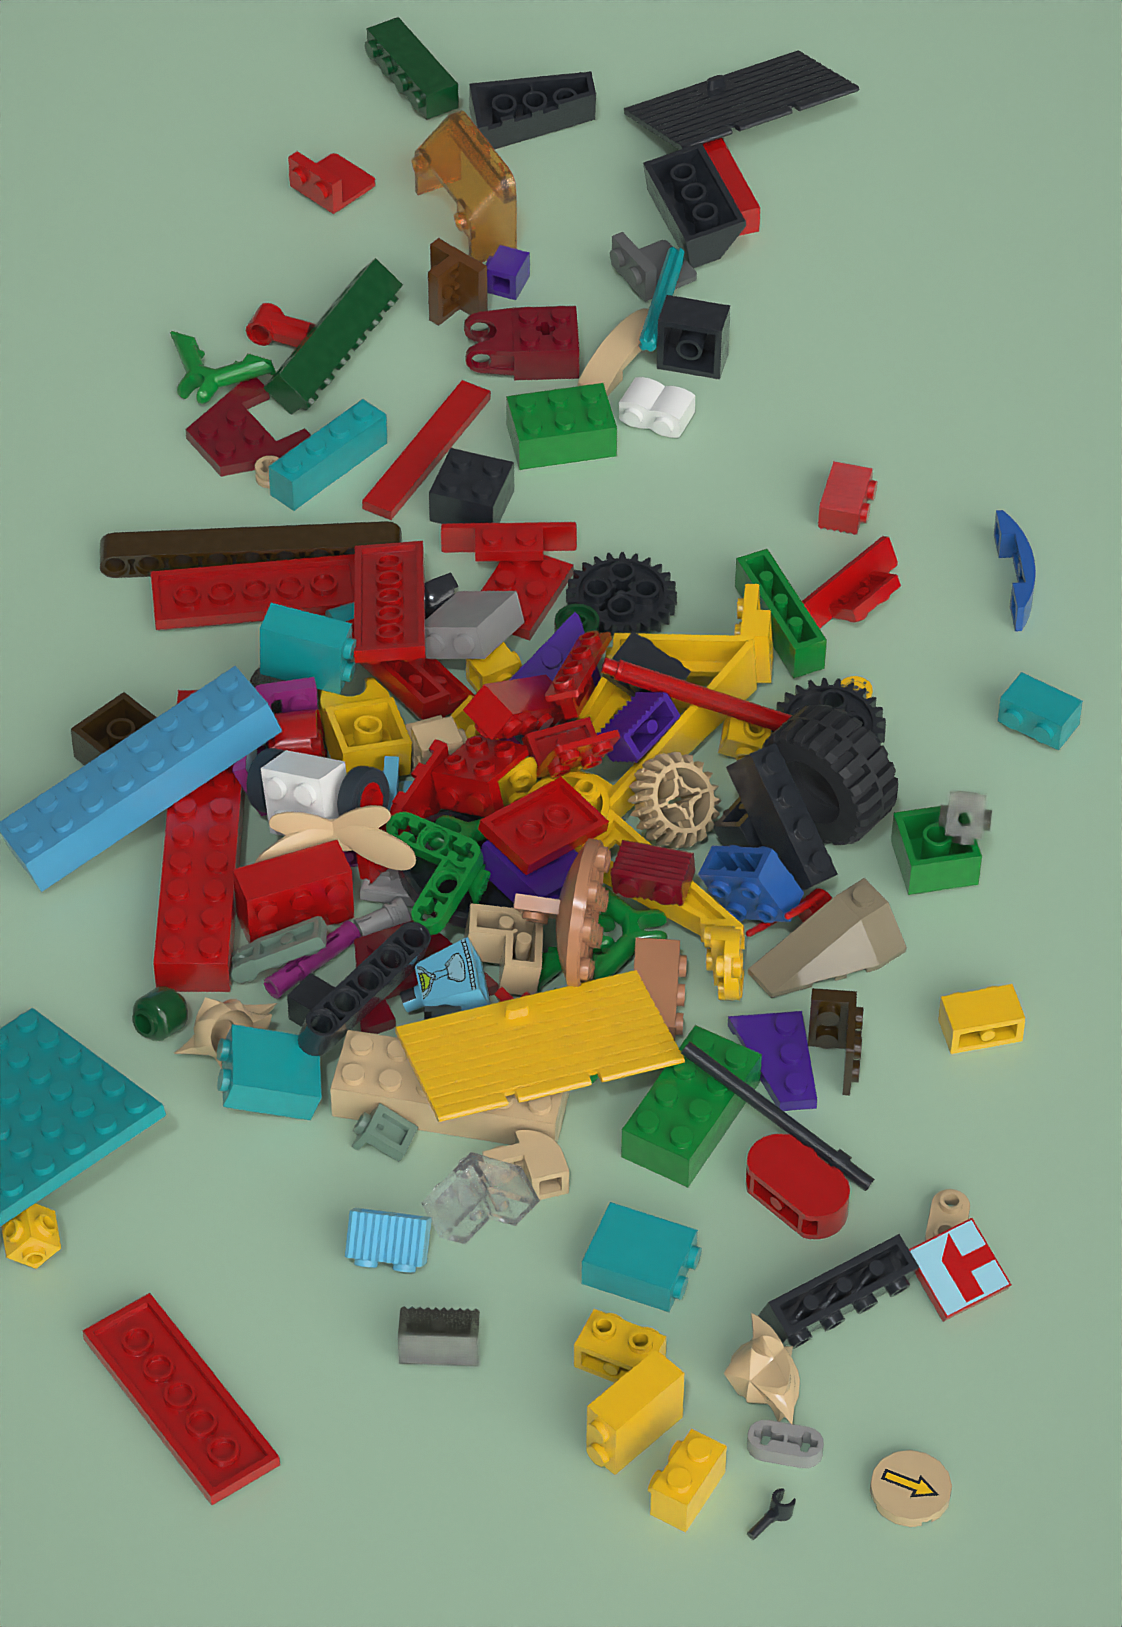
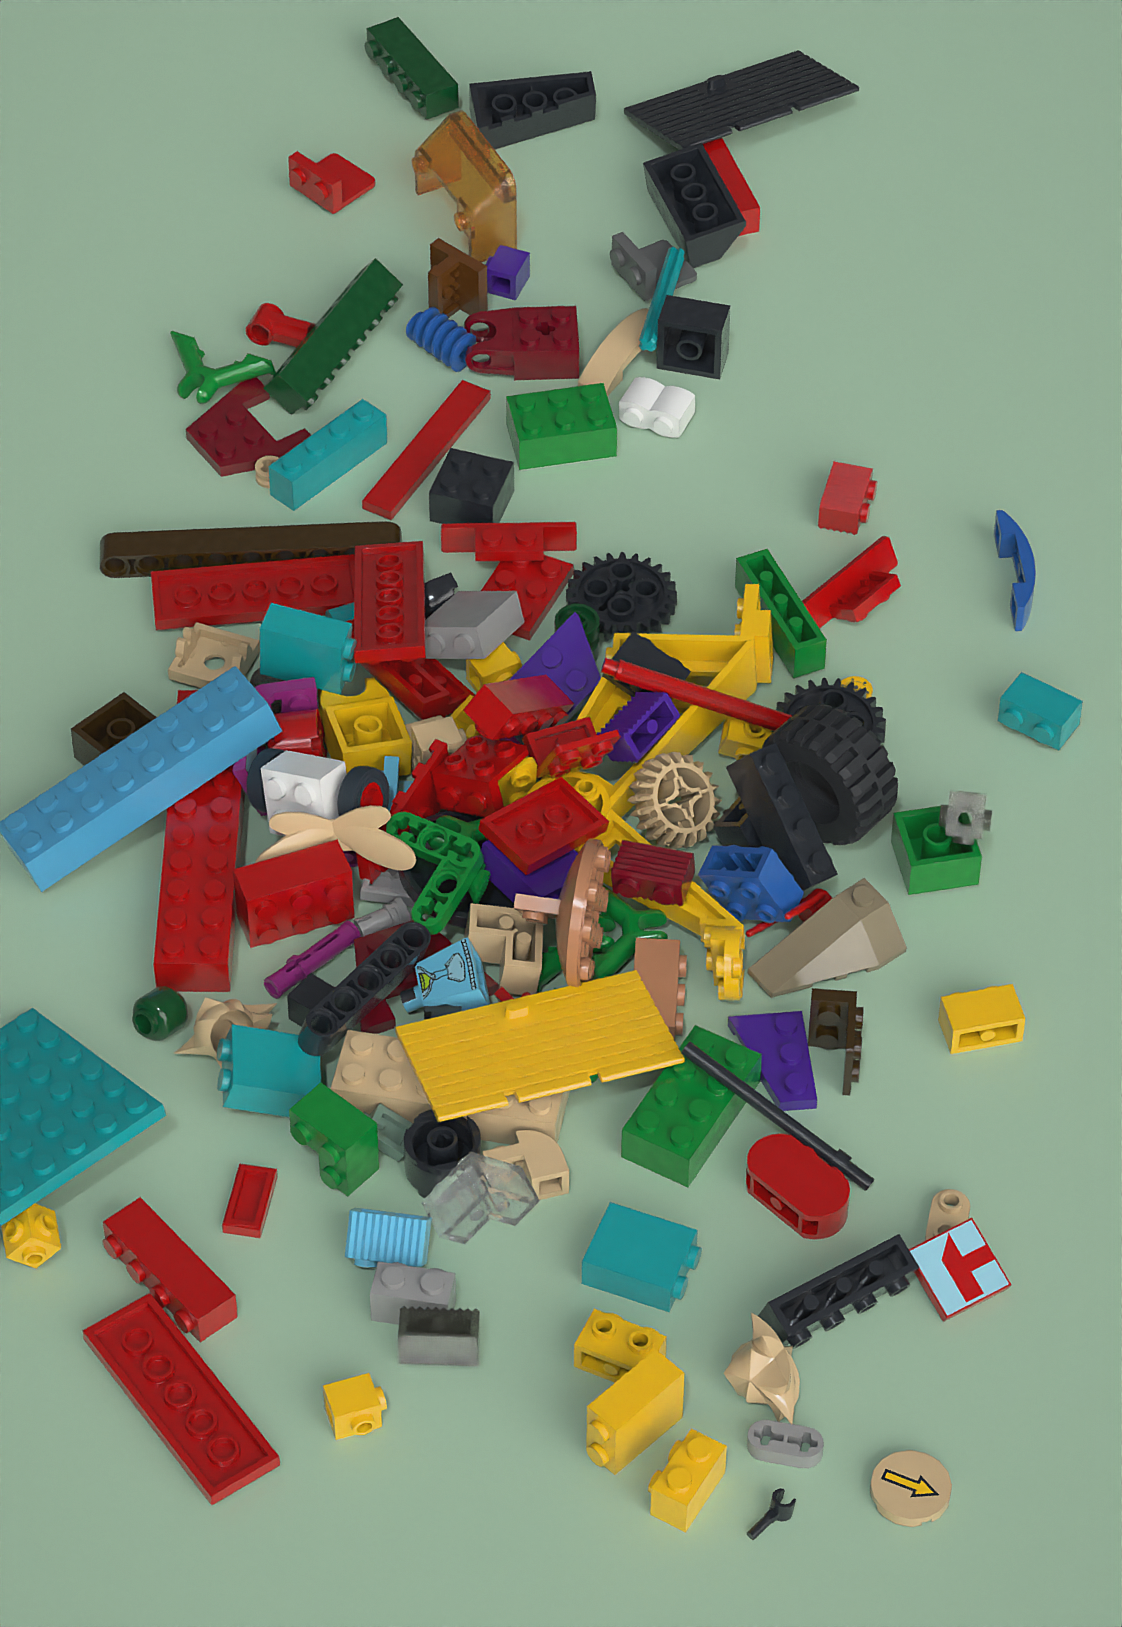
(169, 1270): none -> red brick
(205, 643): none -> tan piece
(249, 1200): none -> red tile
(278, 949): sand green hinge -> none
(340, 1136): none -> green brick
(354, 1406): none -> yellow brick
(409, 1286): none -> light grey brick
(436, 1148): none -> black brick
(441, 337): none -> blue piece
(574, 680): red bracket -> none

